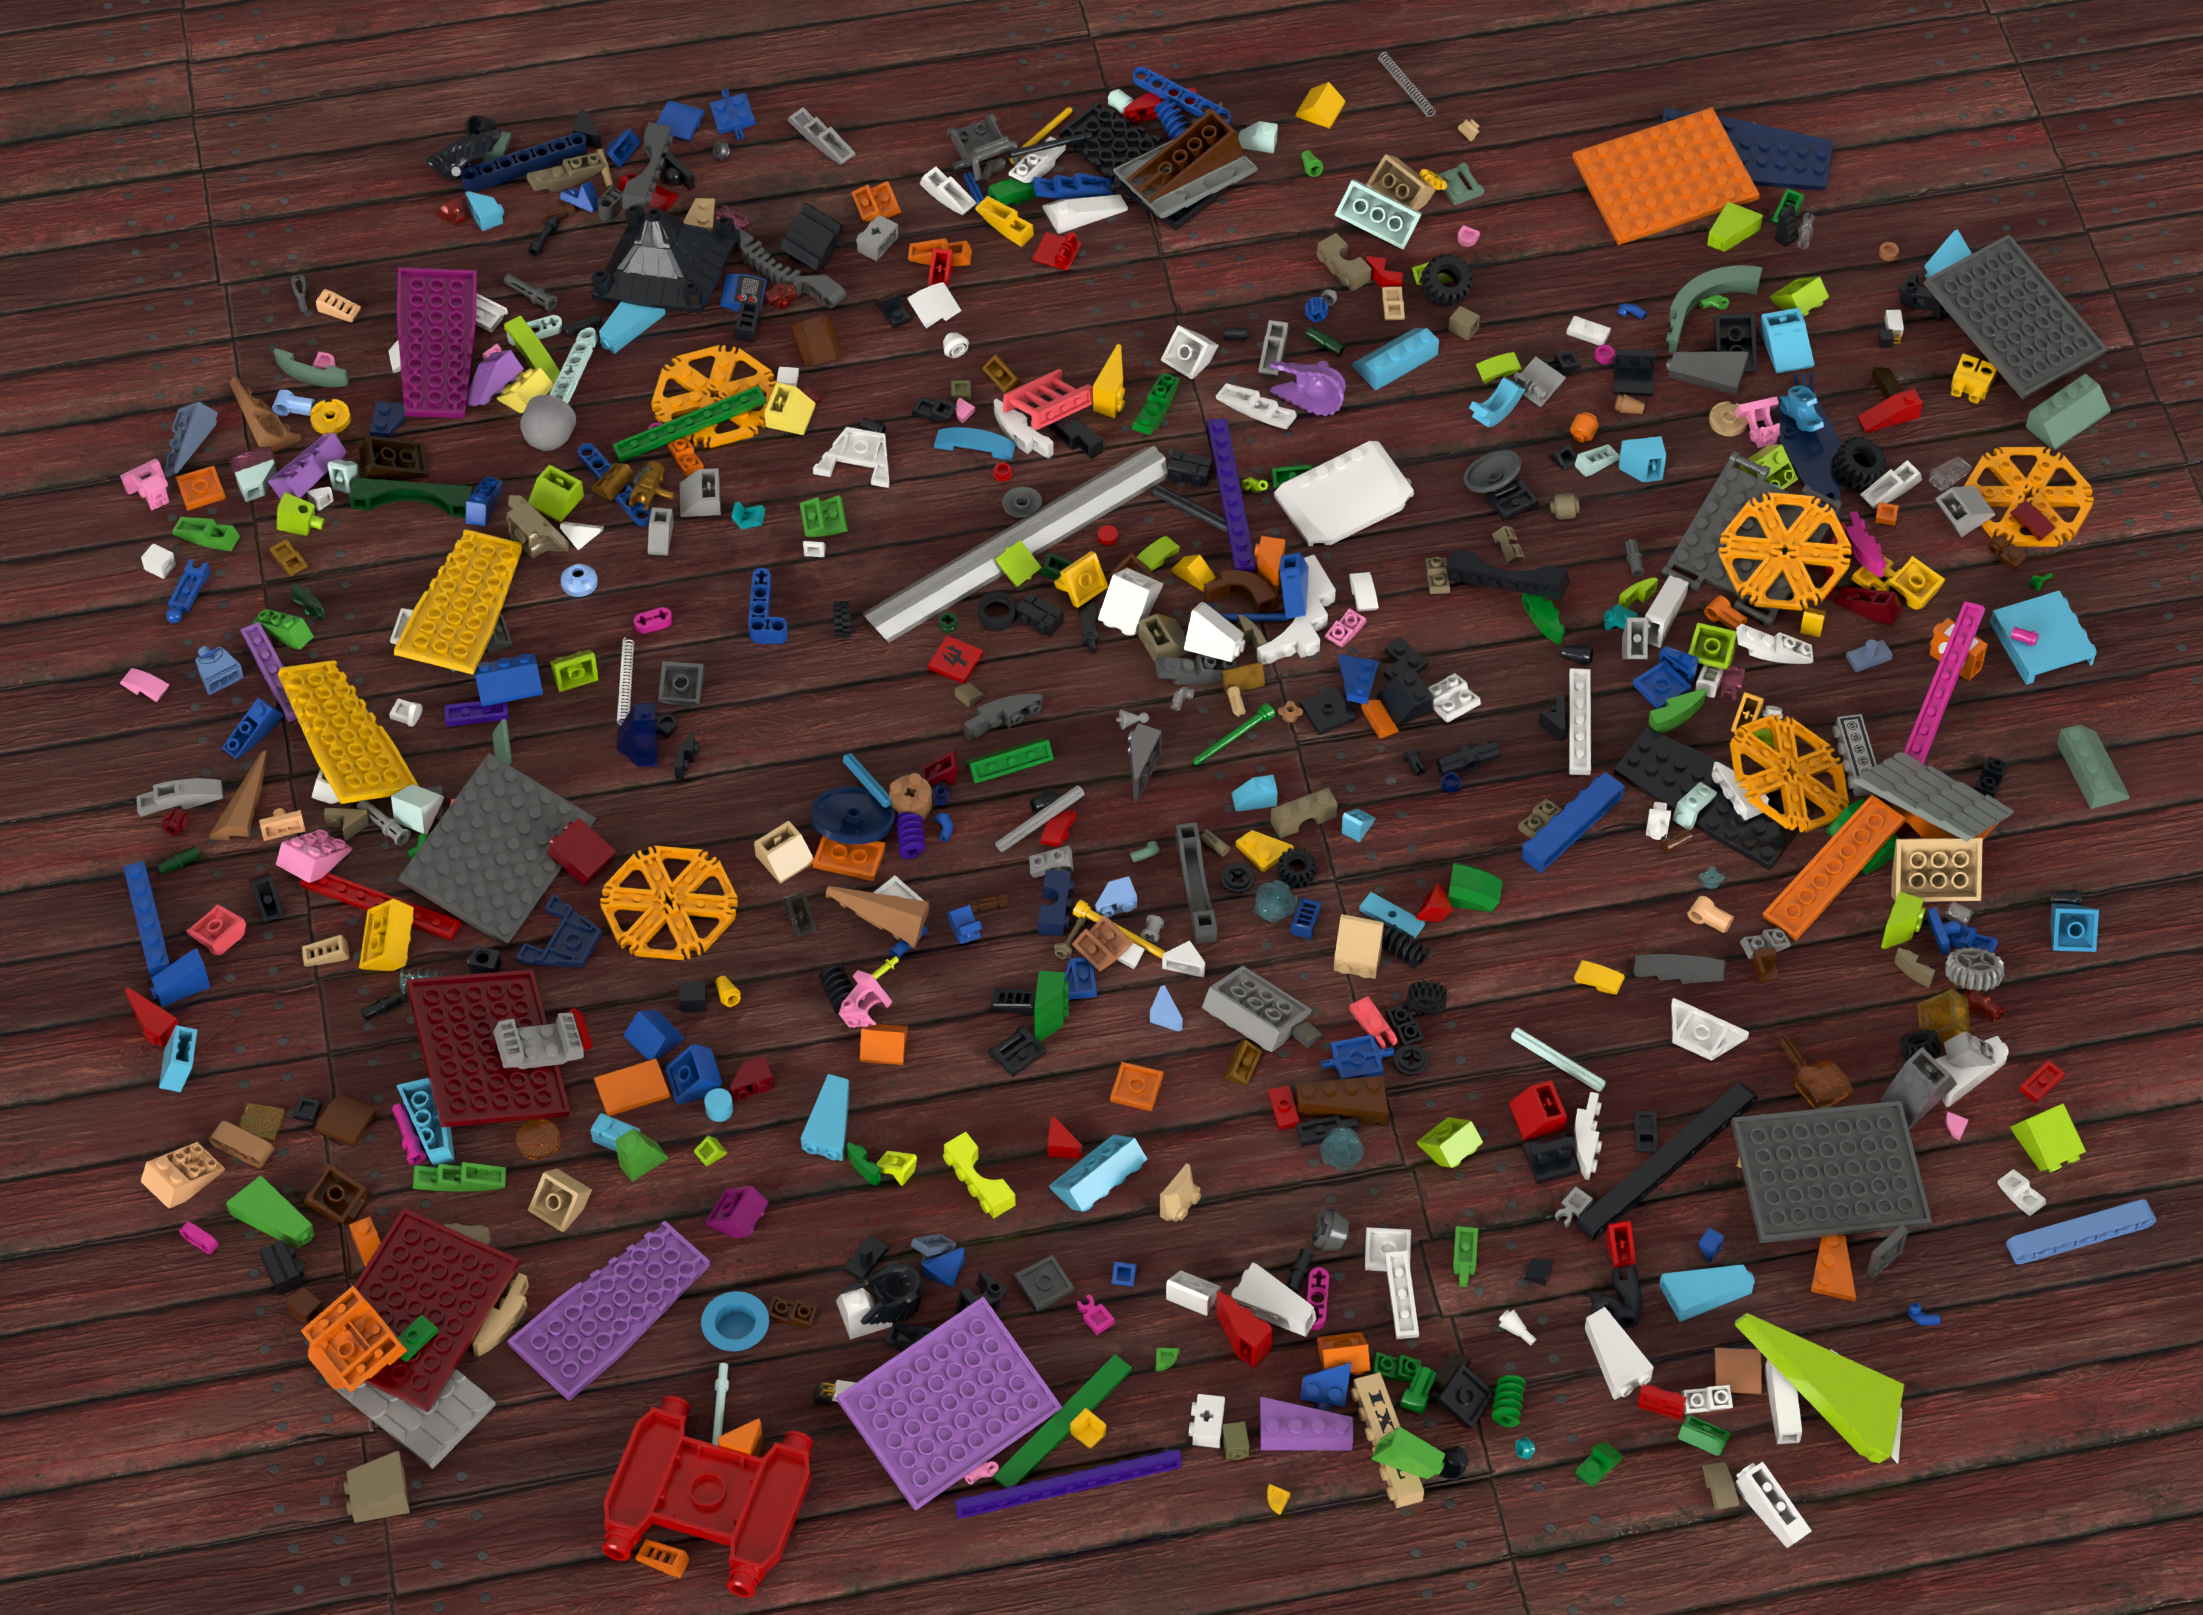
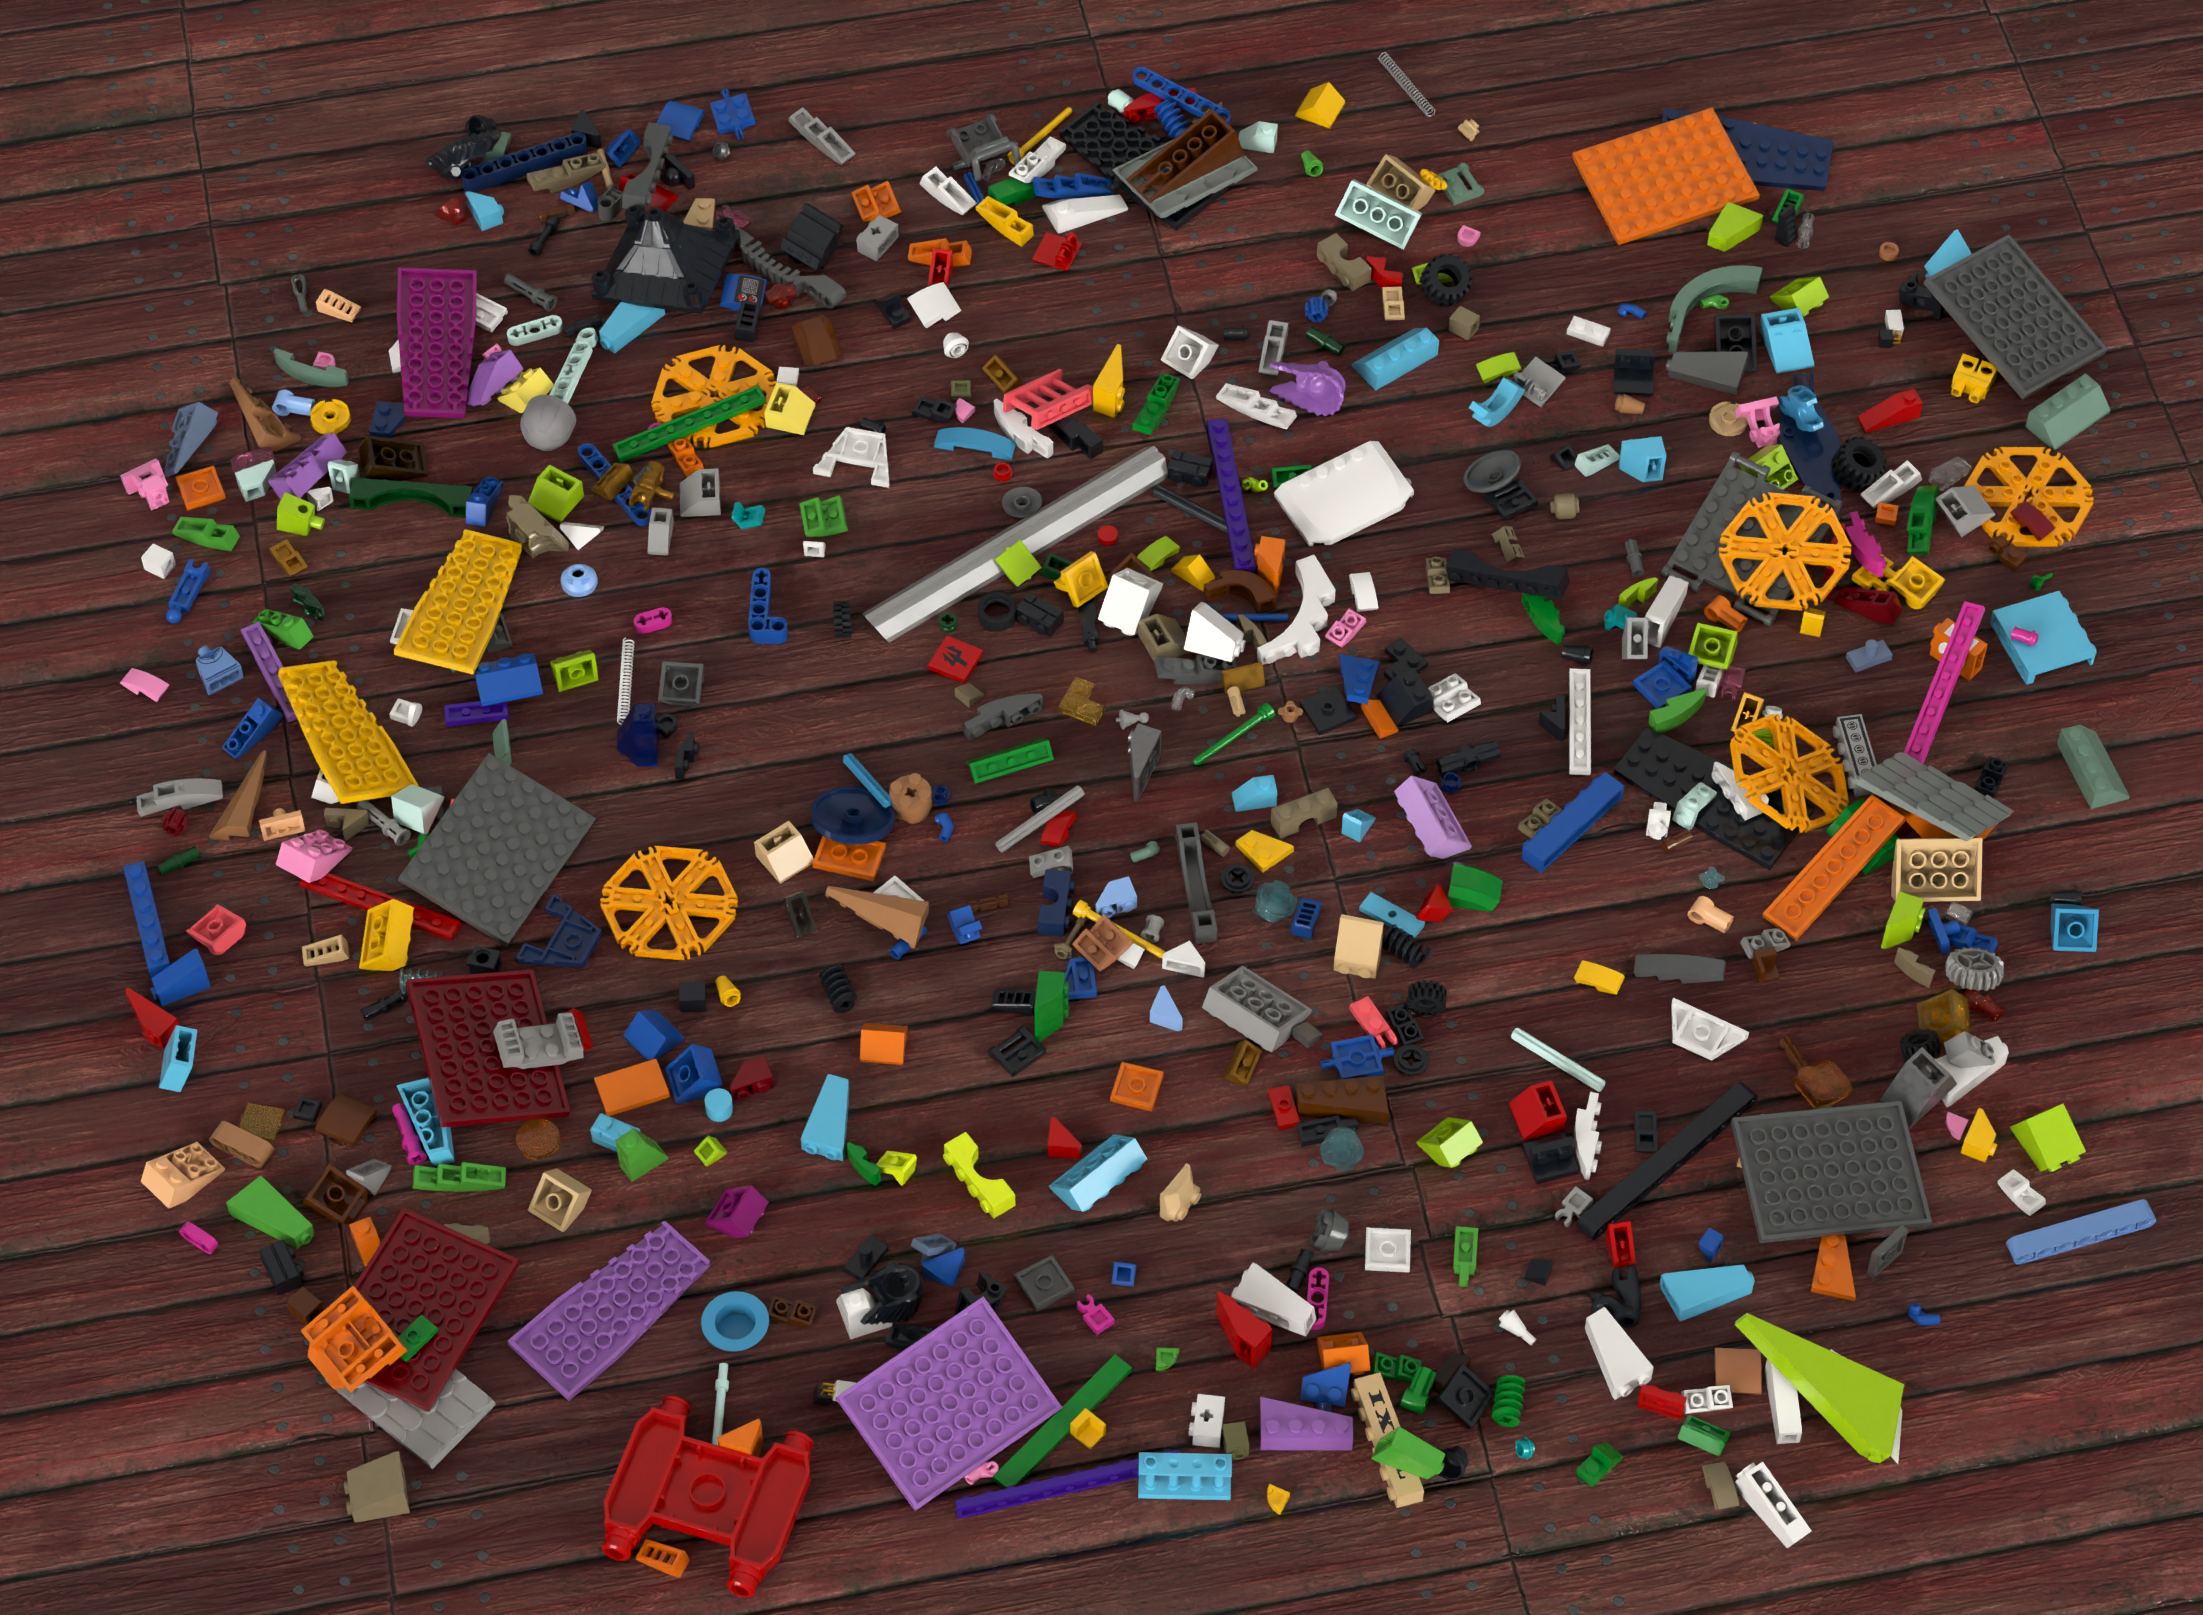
(266, 897): black slope -> none
(370, 1174): none -> light grey slope
(503, 1321): tan slope -> none
(531, 347): lime slope -> none
(580, 851): dark red brick -> none
(870, 994): bright pink tile -> none
(887, 966): neon yellow piece -> none
(910, 835): dark purple piece -> none
(941, 769): dark red slope -> none
(1049, 144): black piece -> none
(1077, 704): none -> clear yellow plate
(1185, 1476): none -> medium azure fence
(1191, 1292): white slope -> none
(1294, 584): blue slope -> none
(1297, 877): black tyre -> none
(1401, 1294): white plate -> none
(1432, 818): none -> lavender slope
(1584, 427): orange head -> none
(1604, 354): dark pink tile -> none
(1775, 648): white slope -> none
(1886, 381): dark brown slope -> none
(1920, 519): none -> green slope
(1980, 1138): none -> yellow slope
(2042, 1081): red plate -> none

